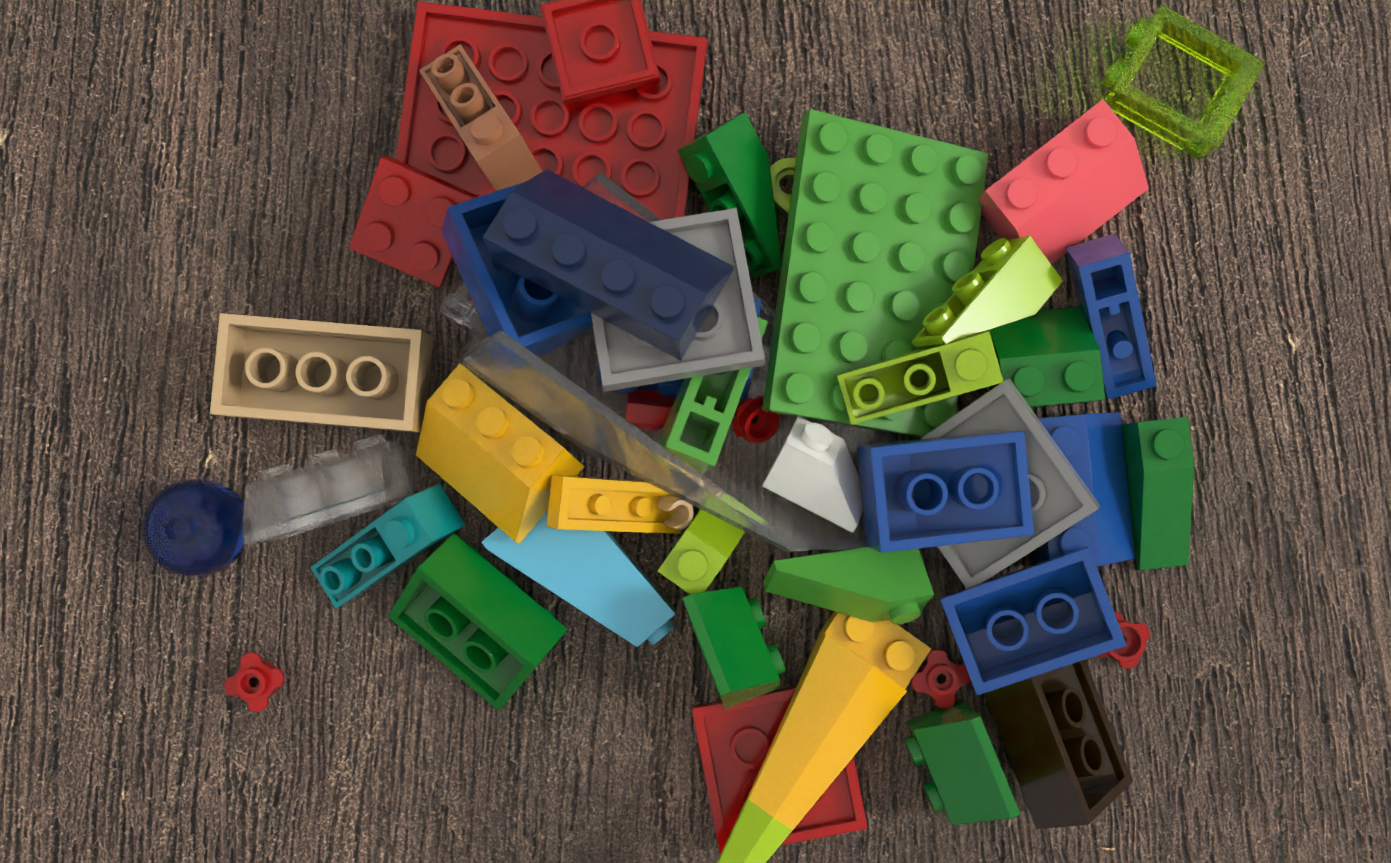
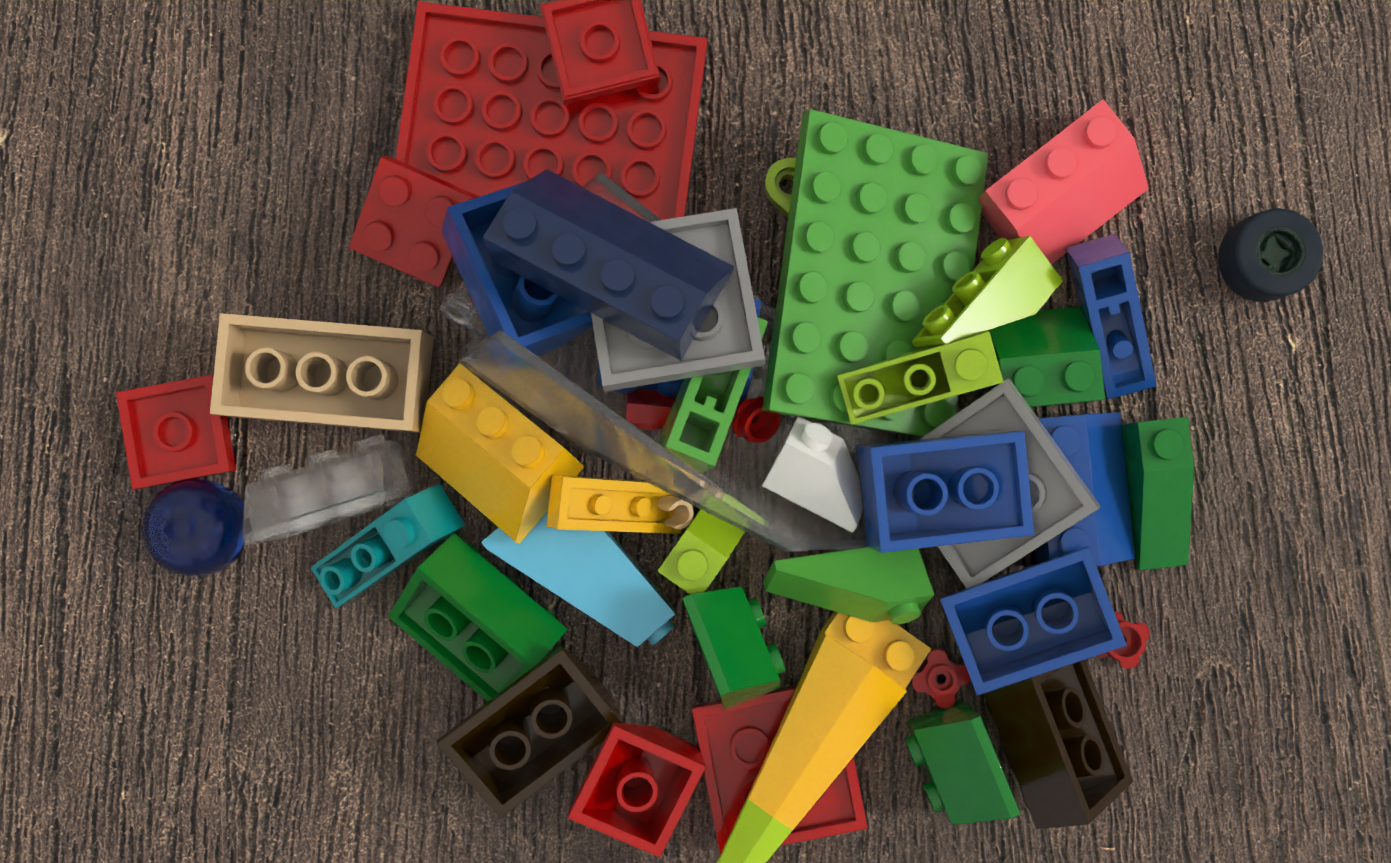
(173, 434): none -> red plate
(267, 674): red plate -> none
(480, 120): nougat slope -> none
(531, 731): none -> dark brown slope
(638, 786): none -> red slope
(735, 173): green slope -> none
(1192, 137): clear neon green window -> none
(1288, 246): none -> black wheel

